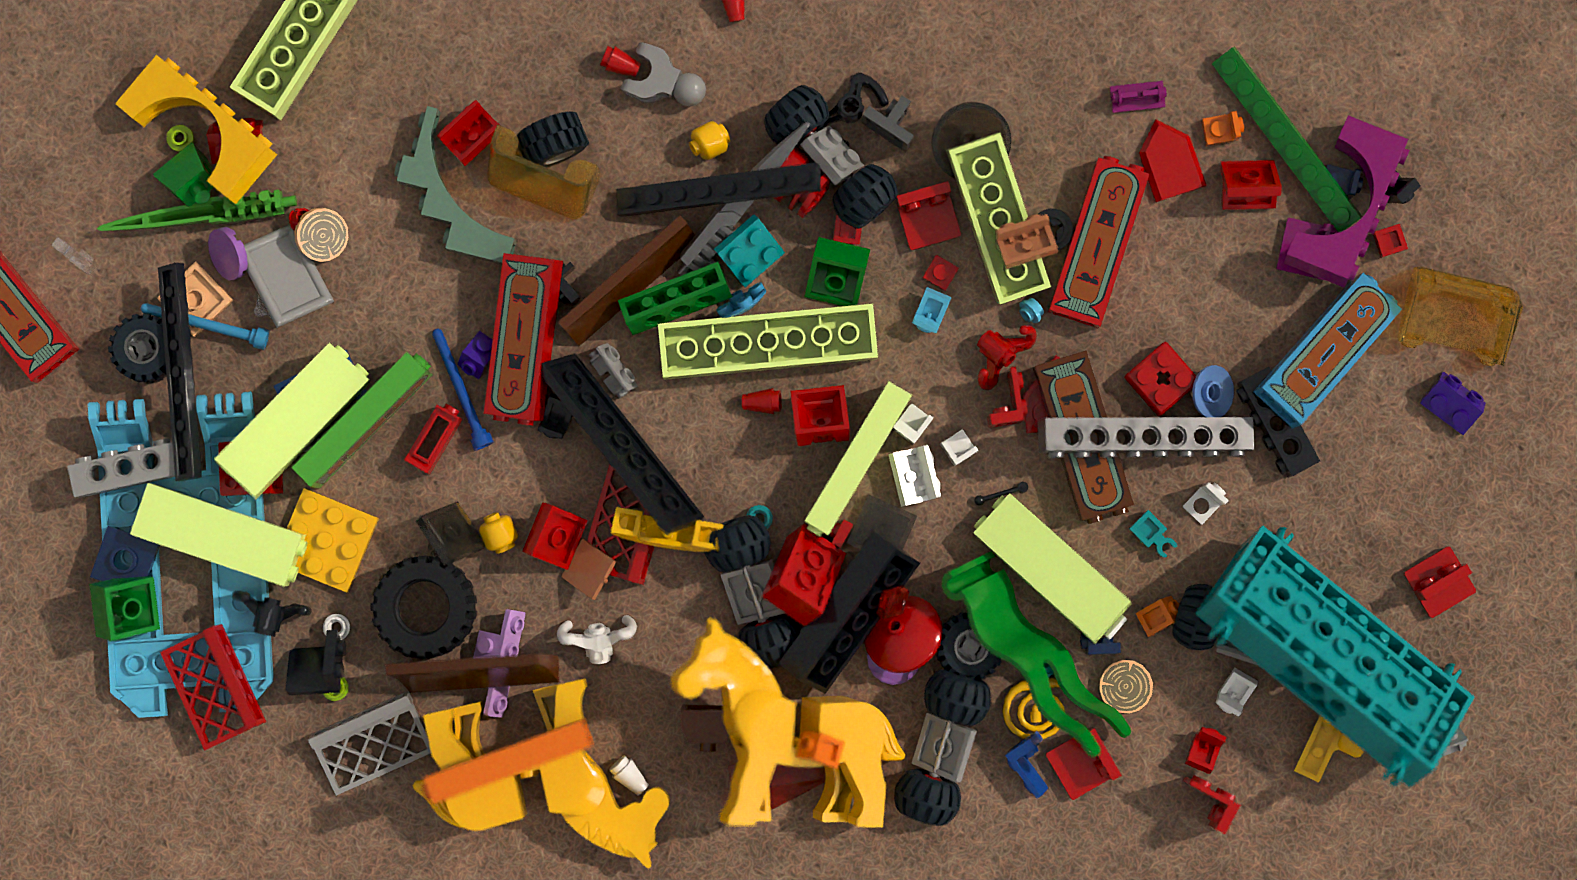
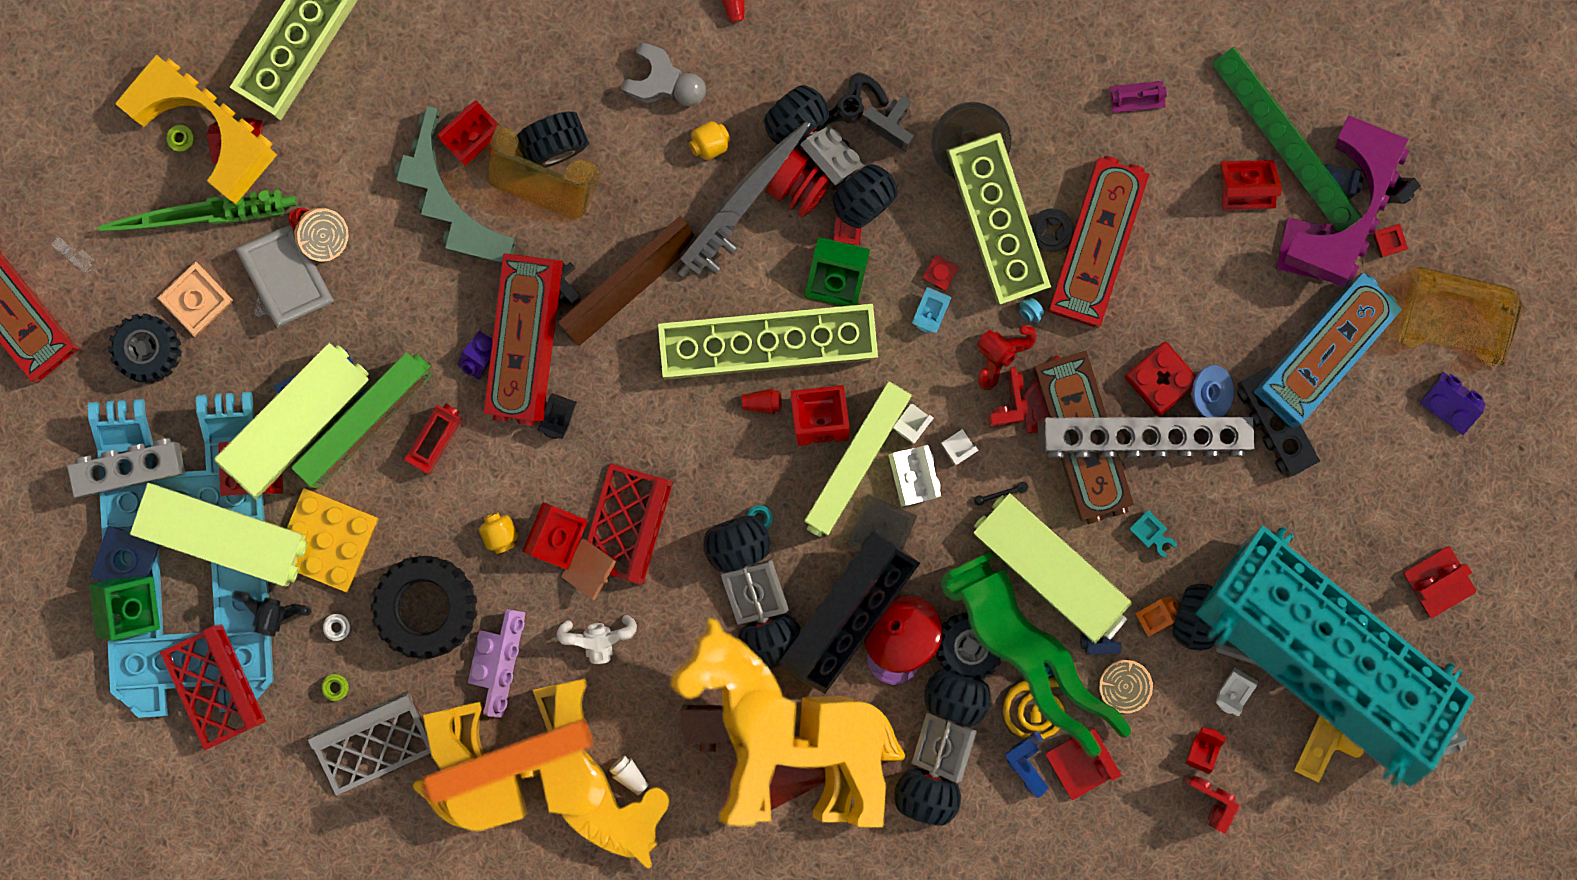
(179, 372): black plate -> none
(187, 176): green torso -> none
(227, 253): medium lavender tile -> none
(256, 337): dark azure piece -> none
(316, 668): black bracket -> none
(450, 533): clear smoke tile -> none
(476, 672): reddish brown arch -> none
(480, 437): blue piece -> none
(607, 359): light grey hinge -> none
(619, 62): red cone -> none
(620, 443): black plate -> none
(644, 529): yellow slope -> none
(675, 298): green brick -> none
(718, 189): black plate -> none
(742, 302): dark azure dish -> none
(749, 250): teal plate -> none
(804, 575): red piece -> none
(820, 748): orange bracket -> none
(840, 532): red plate -> none
(892, 602): clear red plate -> none
(928, 216): red bracket -> none
(1025, 240): nougat bracket -> none
(1170, 162): red tile -> none
(1213, 494): white bracket -> none
(1222, 128): orange bracket -> none

